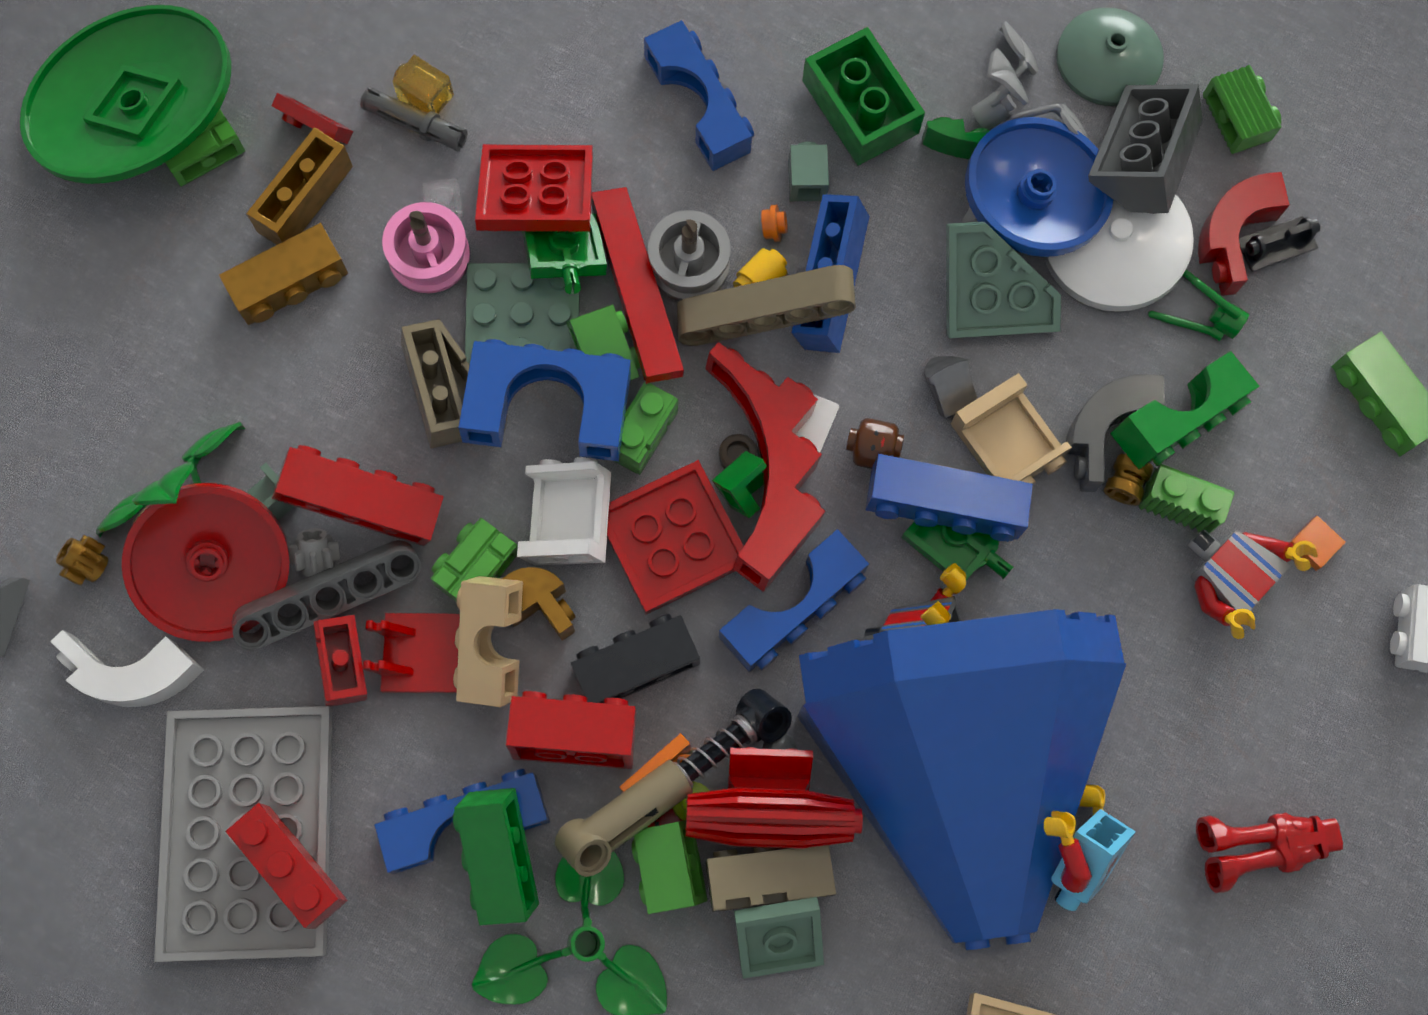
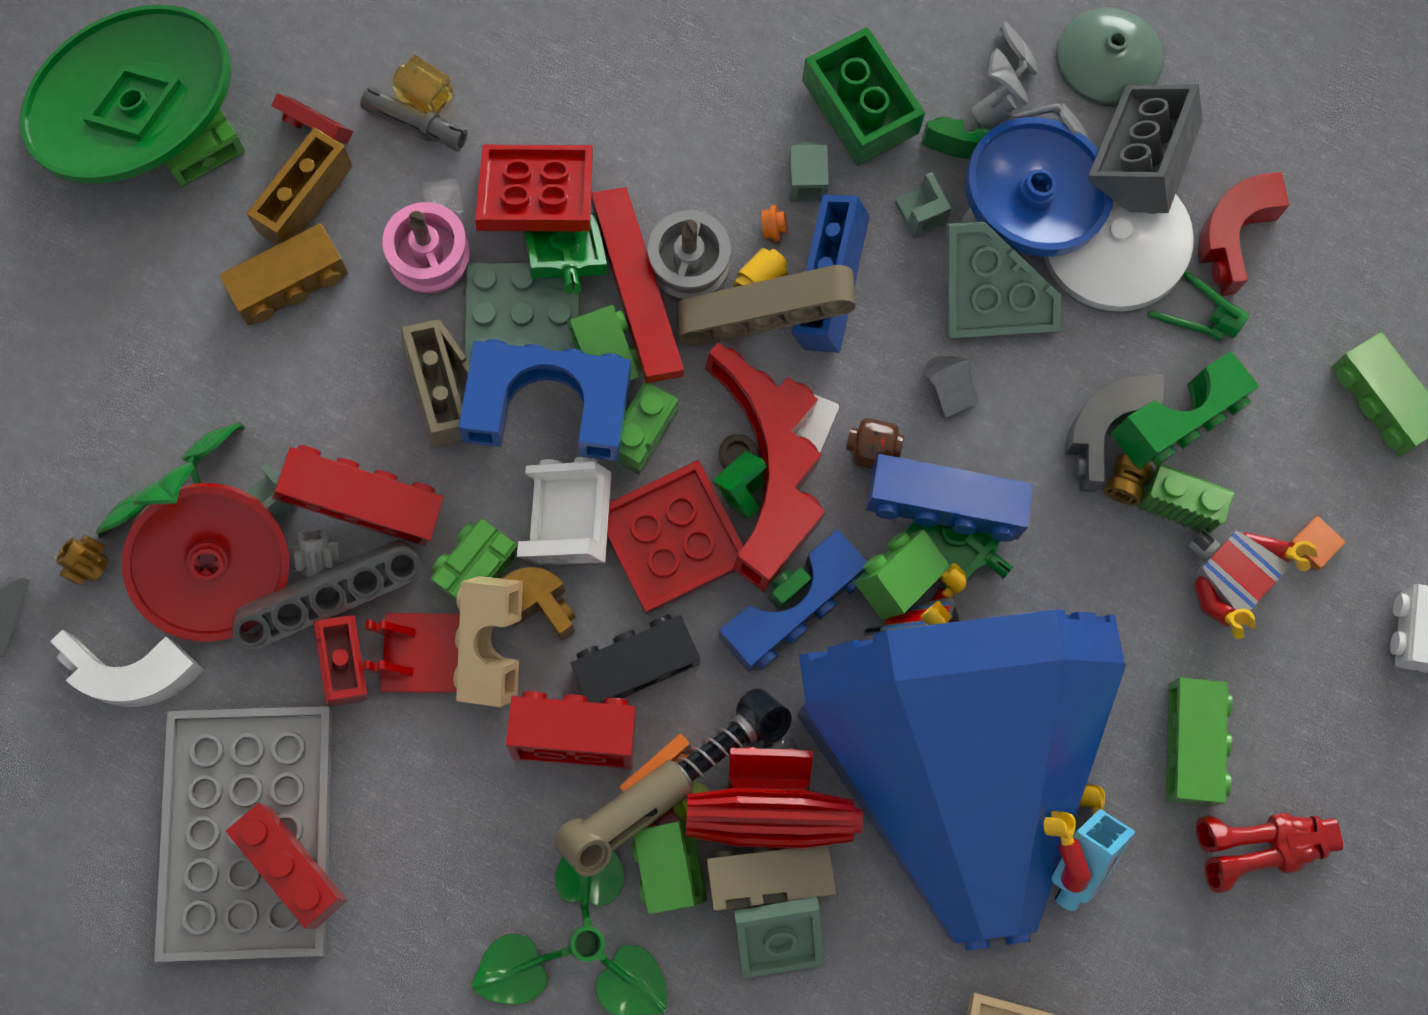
(411, 837): blue arch -> none
(496, 856): green brick -> none
(678, 60): blue arch -> none
(787, 586): none -> green plate
(902, 573): none -> bright green brick
(924, 207): none -> sand green panel
(1009, 434): tan panel -> none
(1198, 742): none -> bright green brick
(1242, 109): bright green brick -> none
(1279, 242): black hinge -> none

